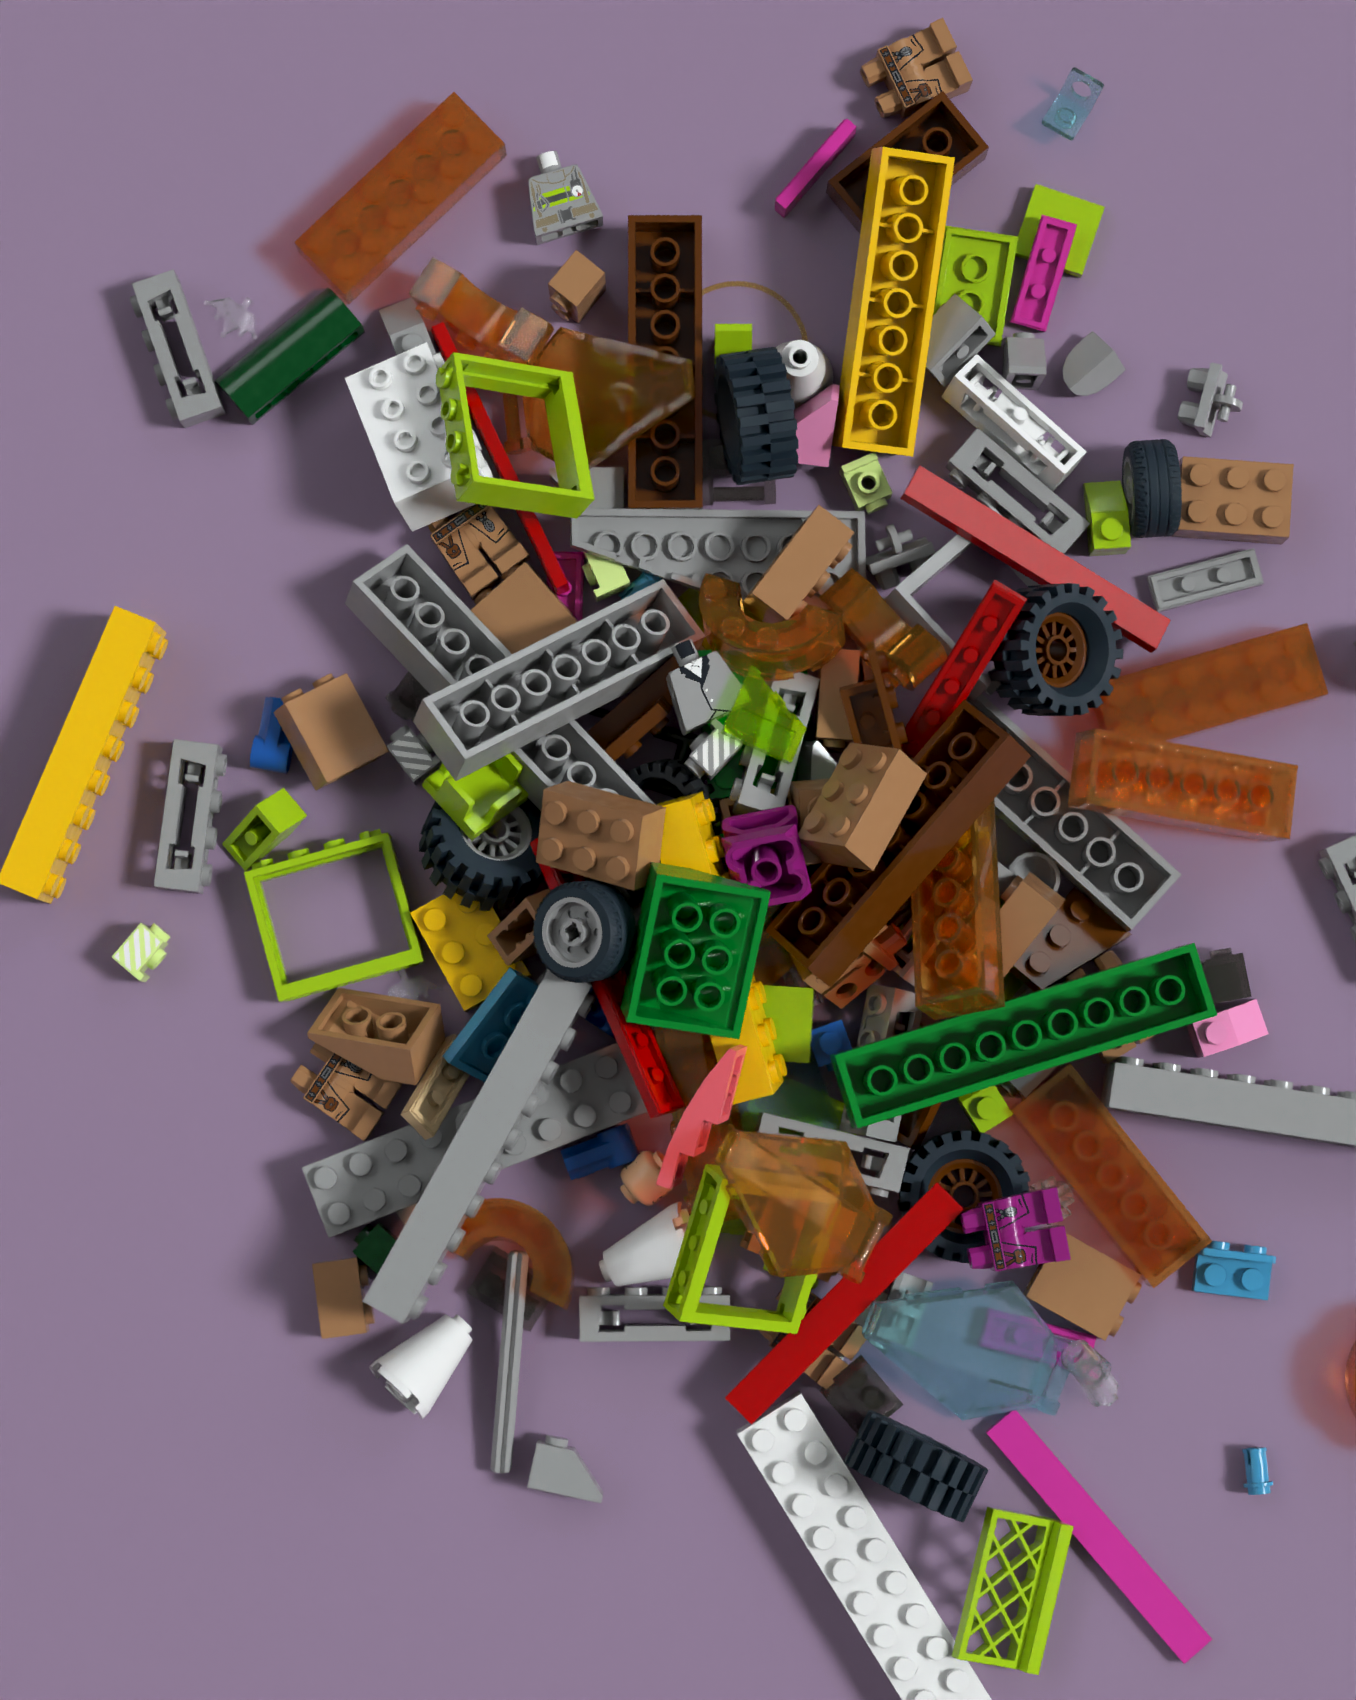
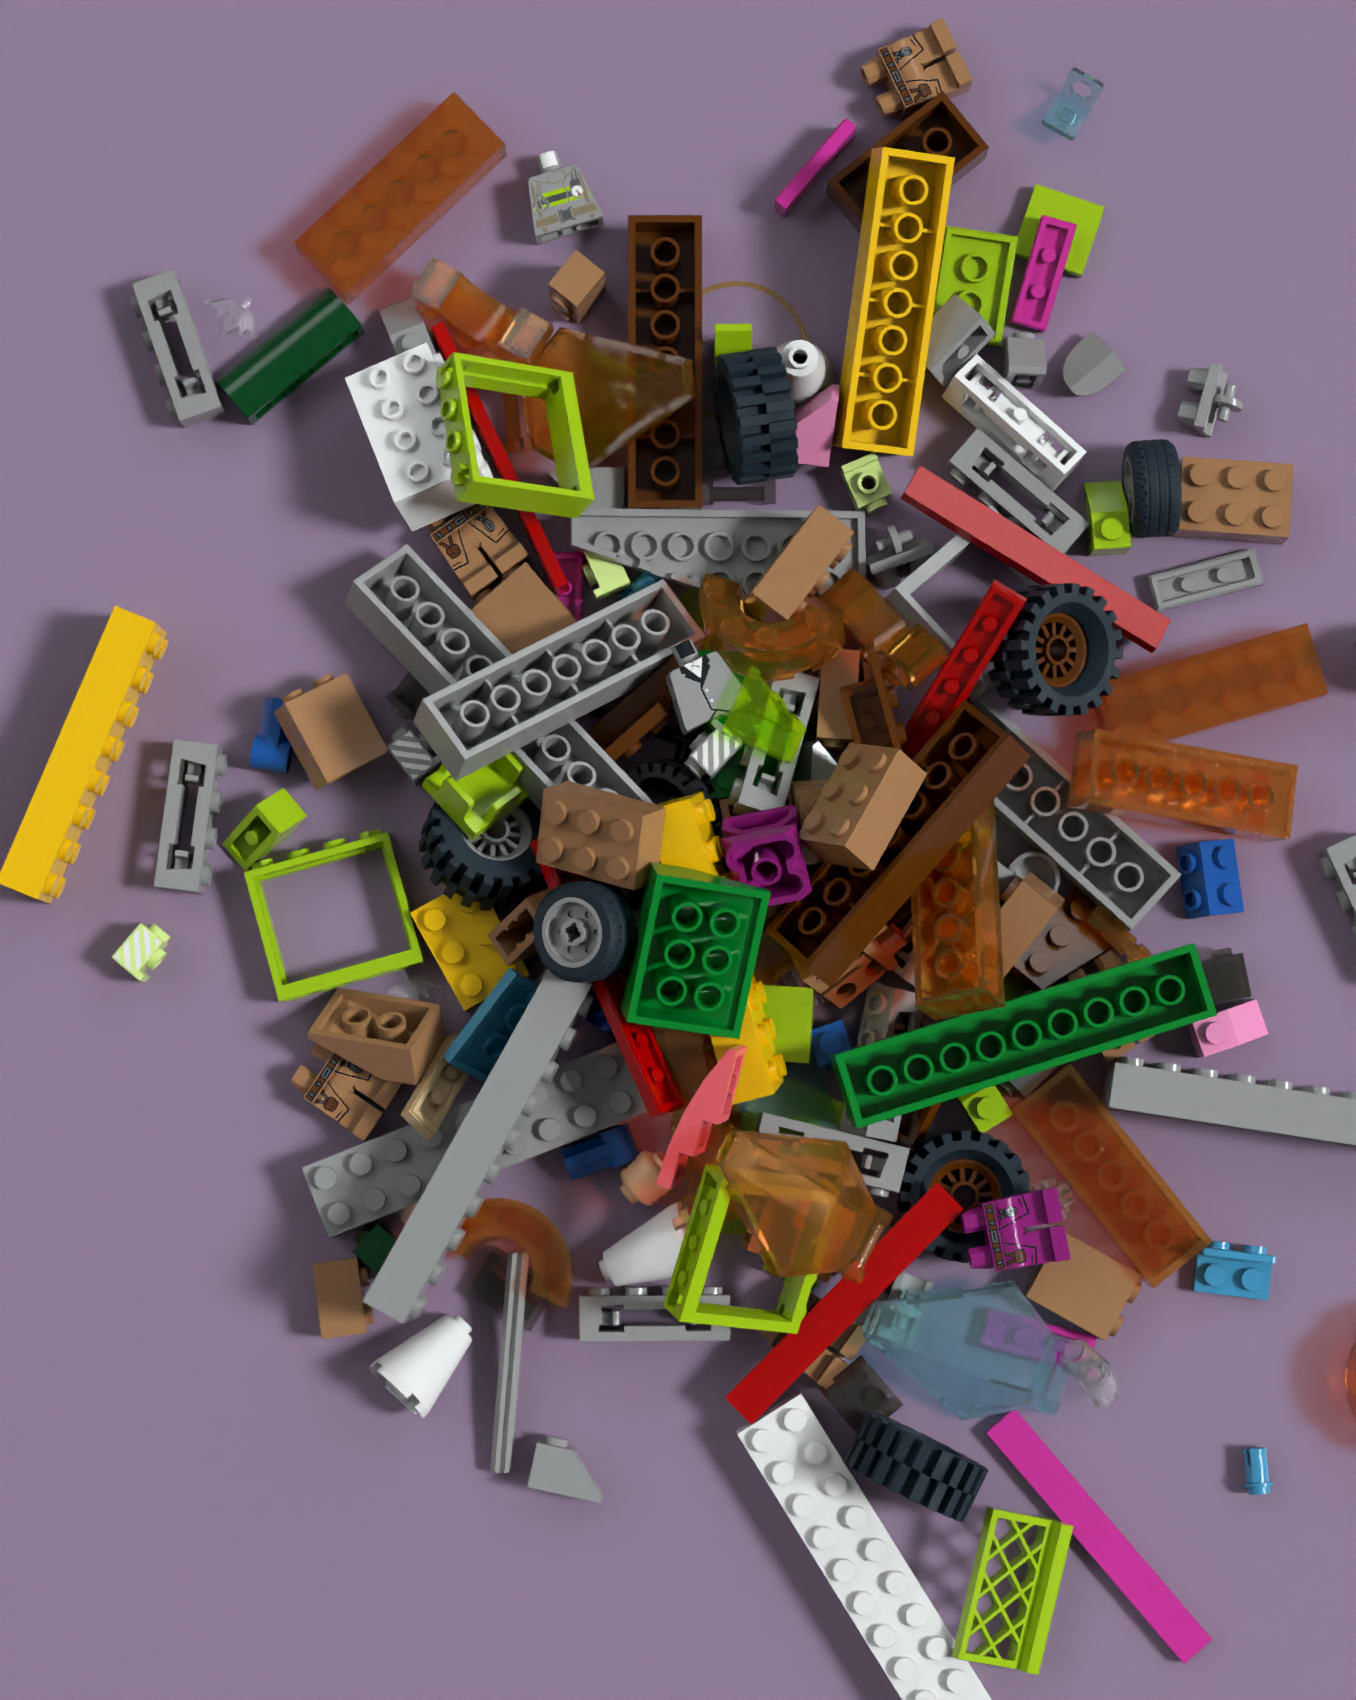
(1116, 934): none -> clear orange axle
(1209, 878): none -> blue bracket

